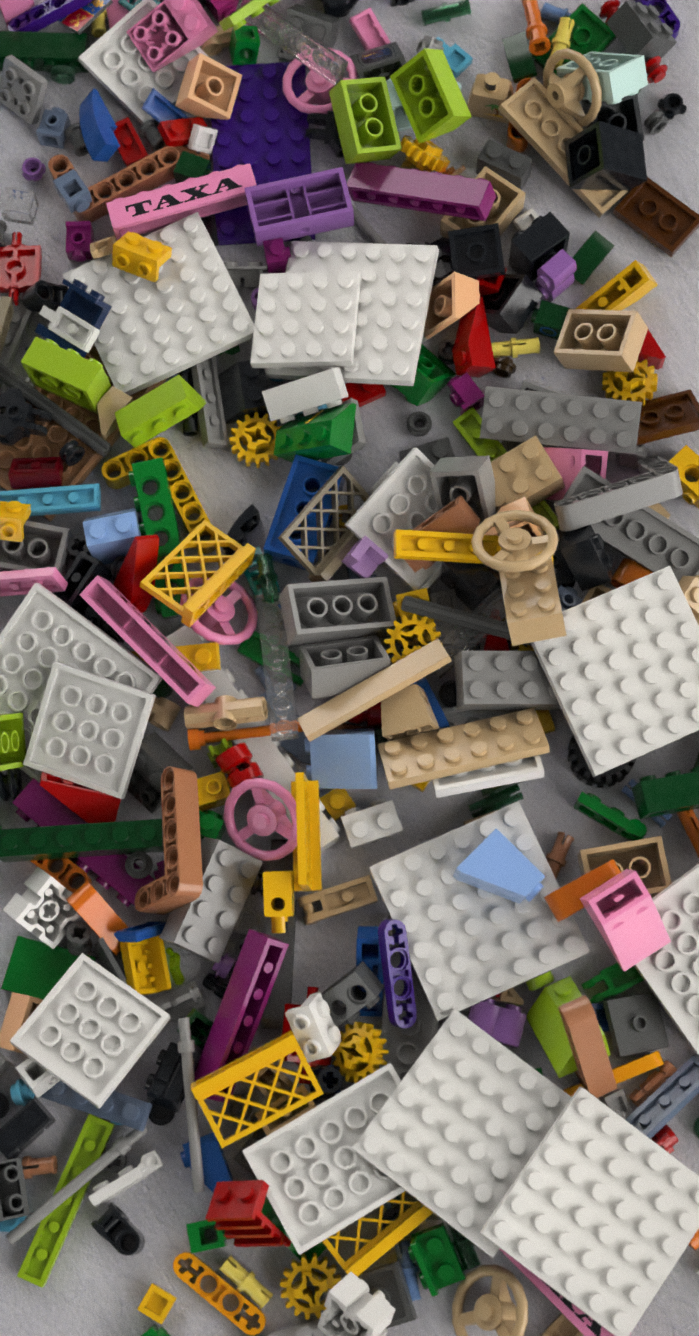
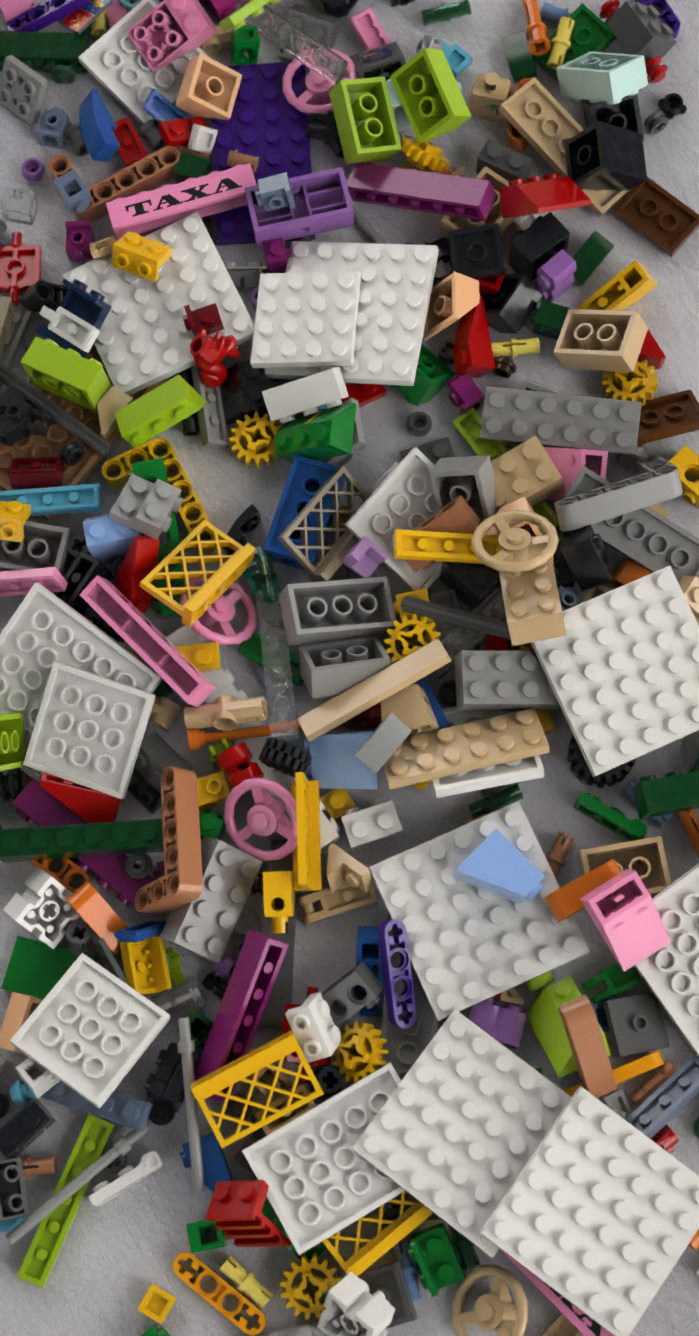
(115, 1226): black piece -> none
(146, 506): none -> light grey plate
(205, 318): none -> dark red bracket
(209, 353): none -> red animal
(236, 158): none -> medium nougat pin
(275, 192): none -> sand blue brick
(284, 757): none -> black tyre
(343, 868): none -> tan slope
(383, 742): none -> light grey slope
(540, 196): none -> red slope
(569, 91): tan piece -> none

